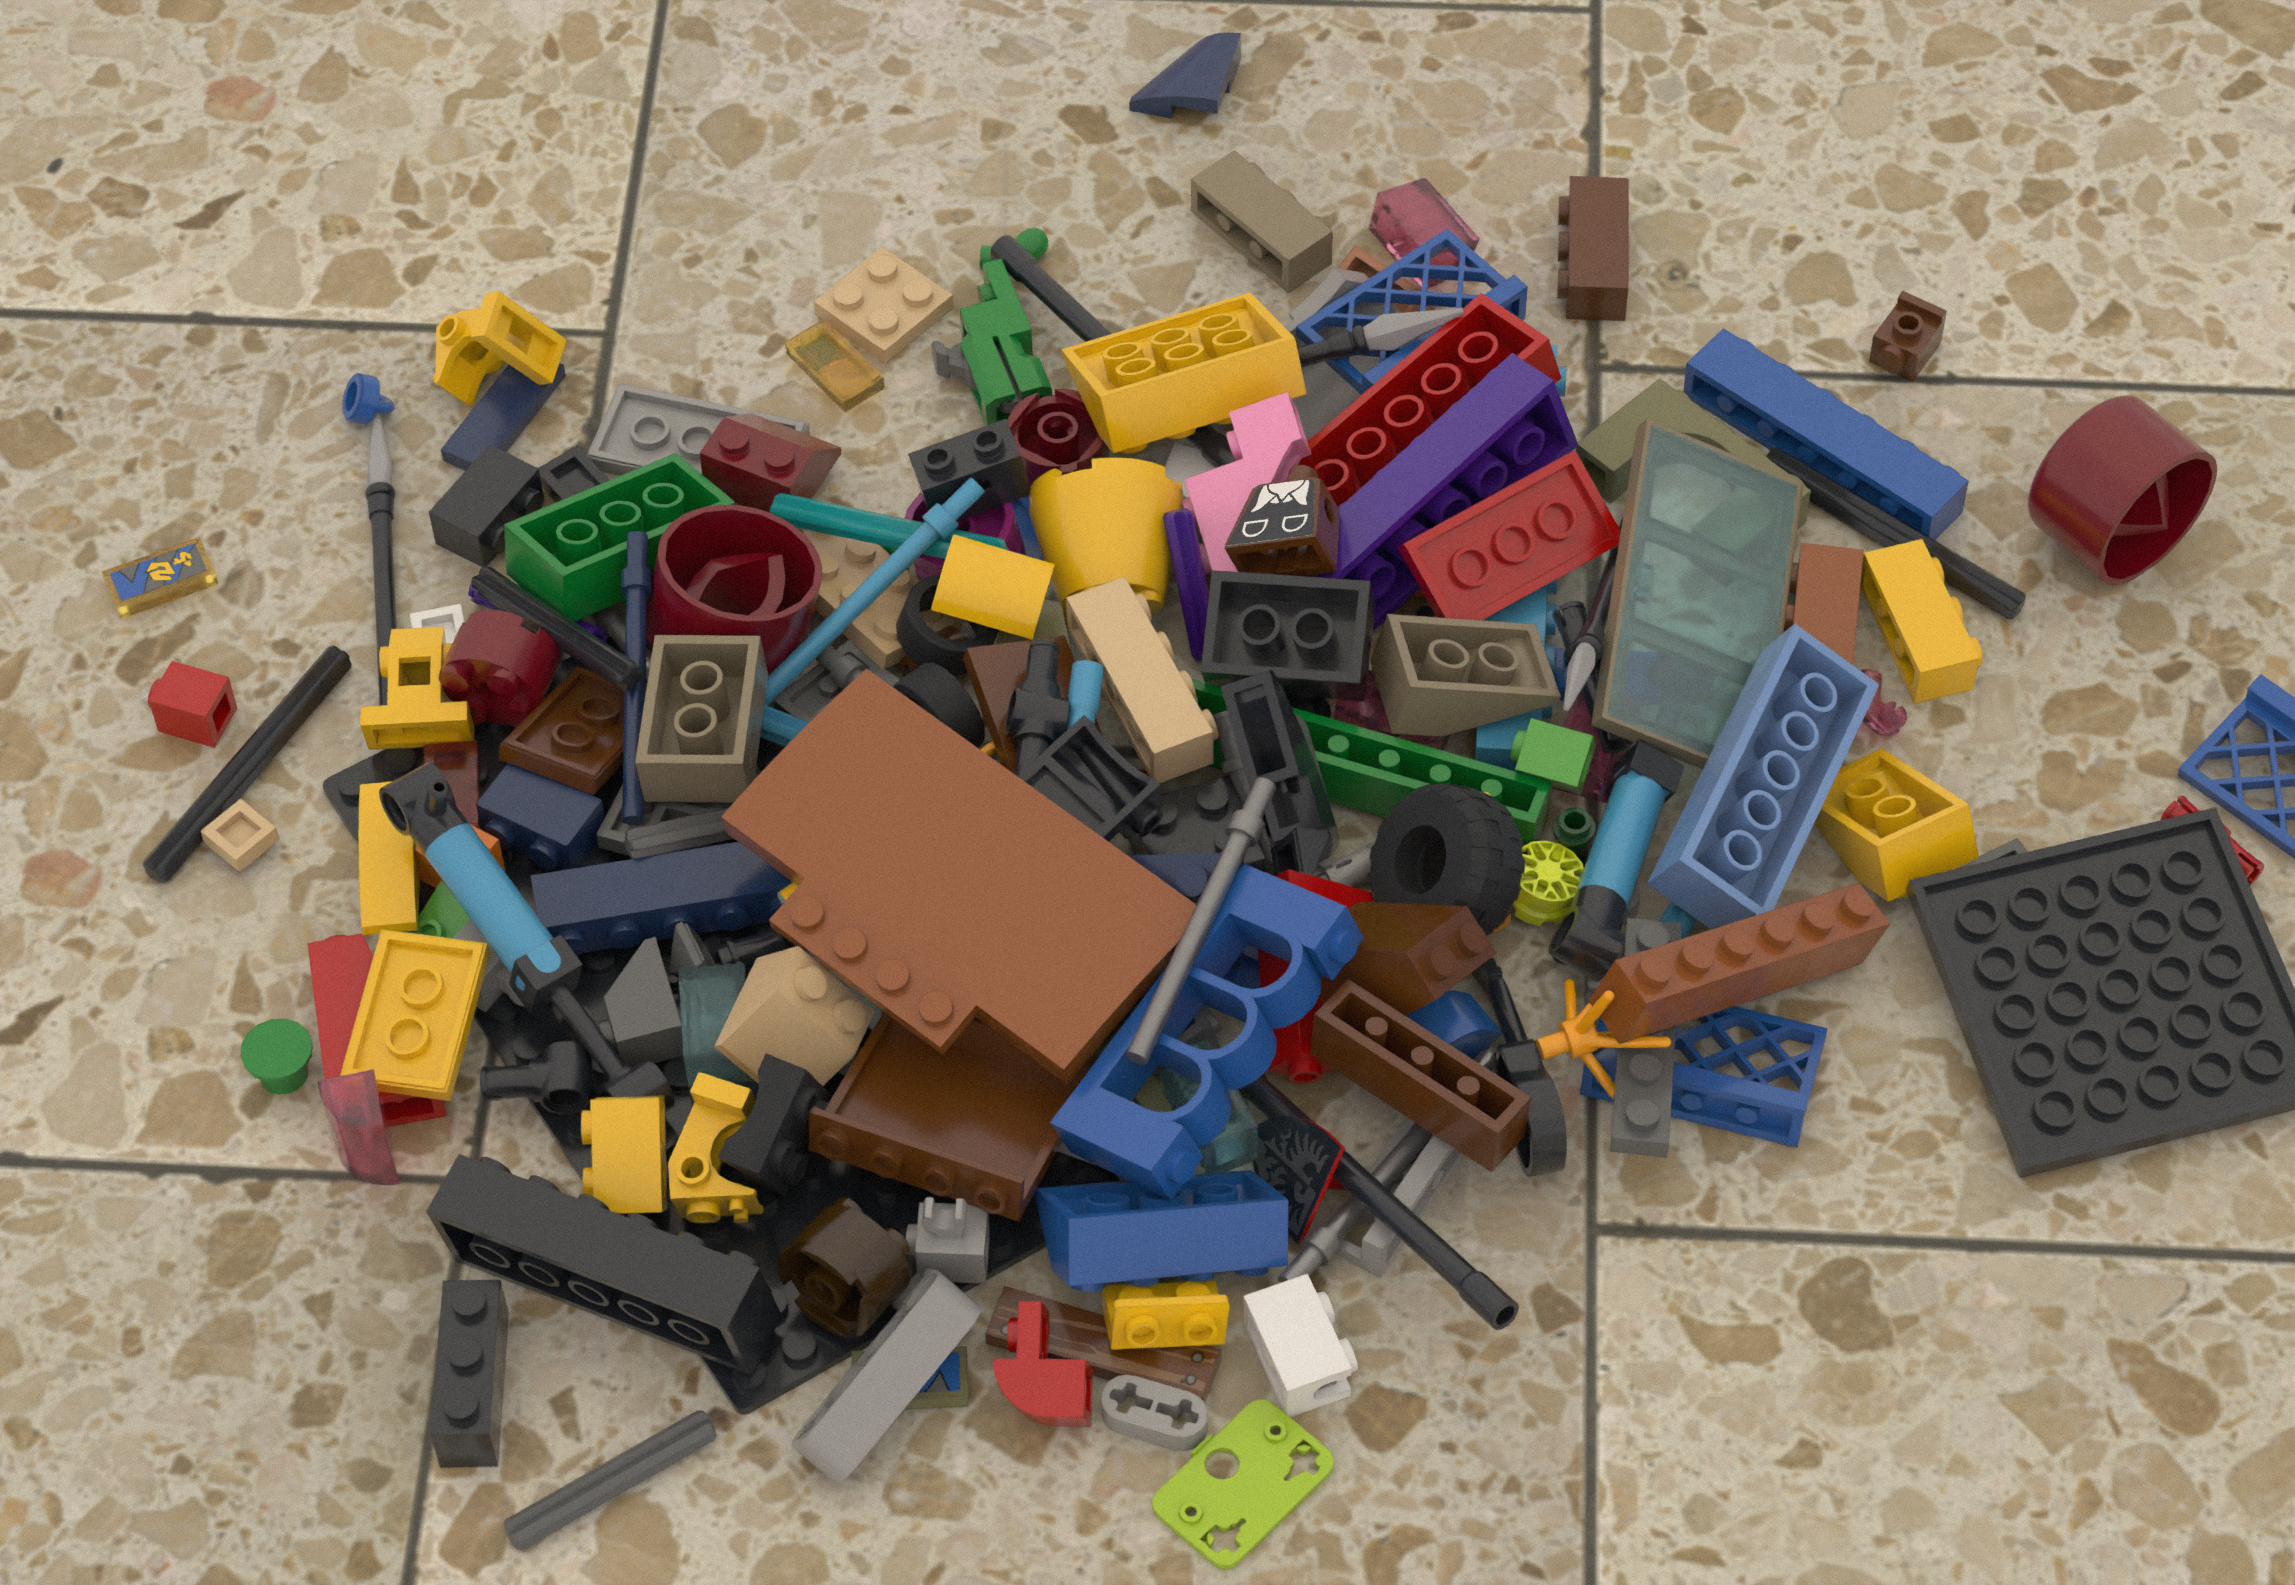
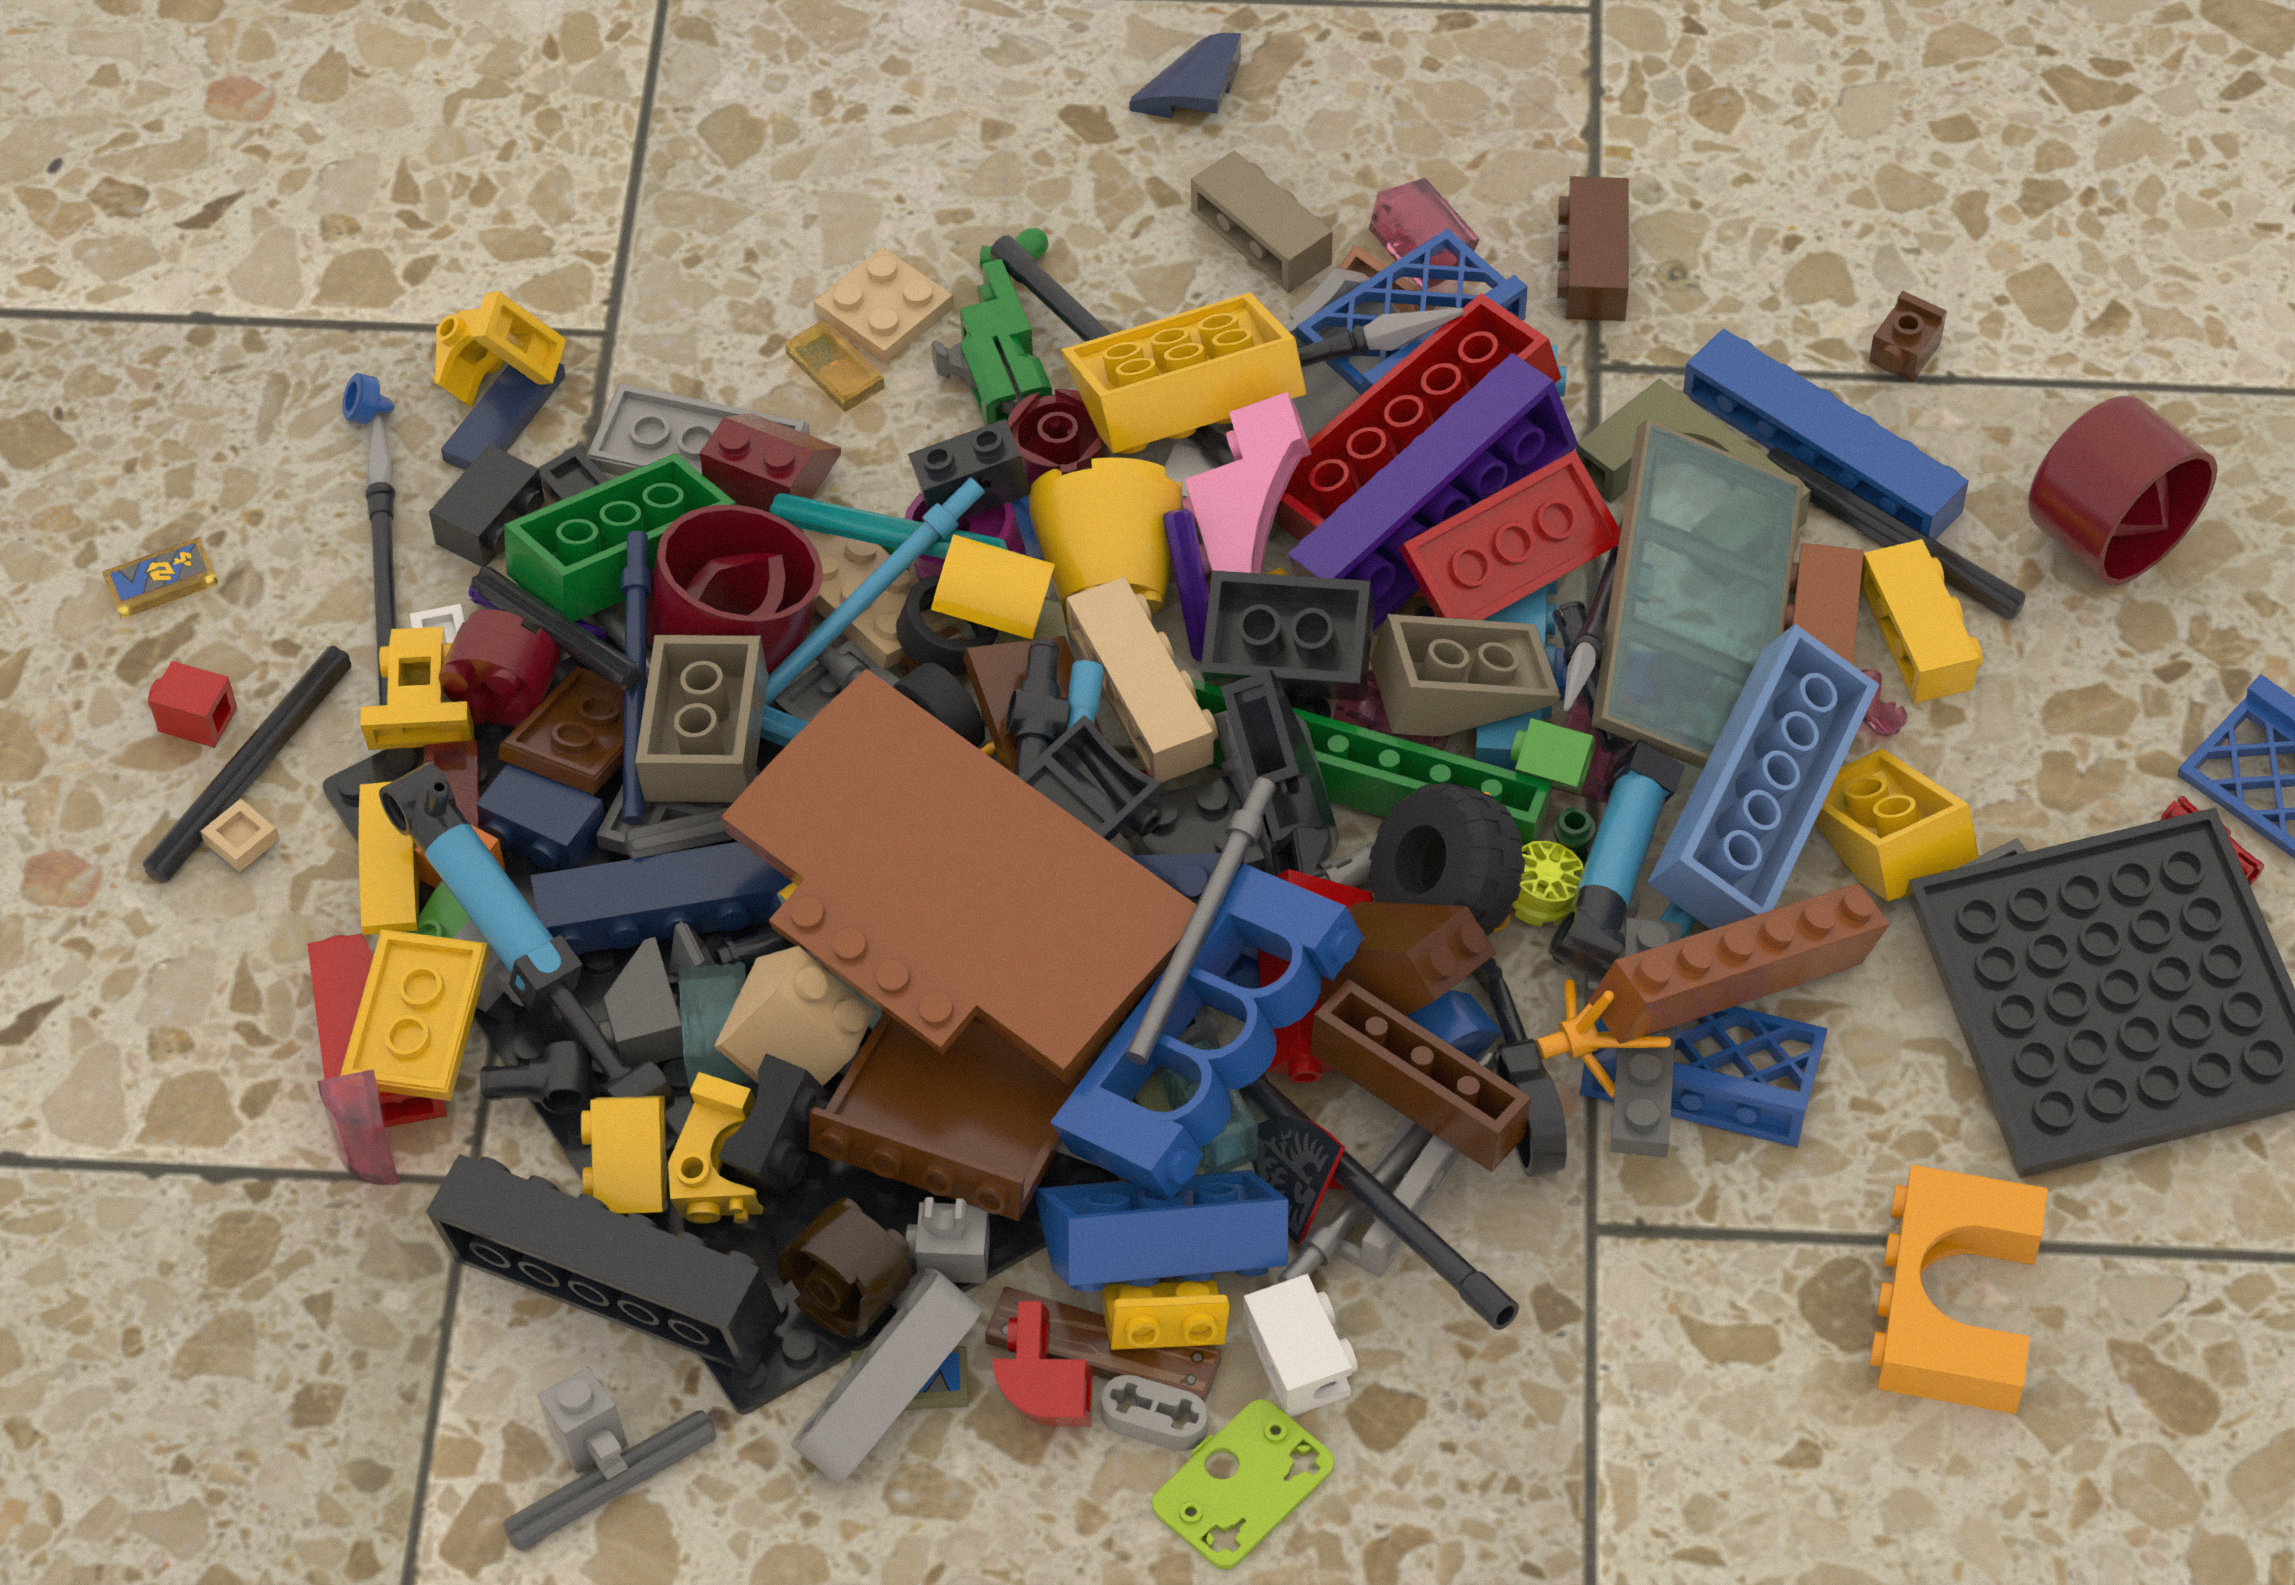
(278, 1055): green piece -> none
(470, 1374): black brick -> none
(585, 1423): none -> light grey brick
(1287, 528): torso -> none
(1921, 1346): none -> light orange arch

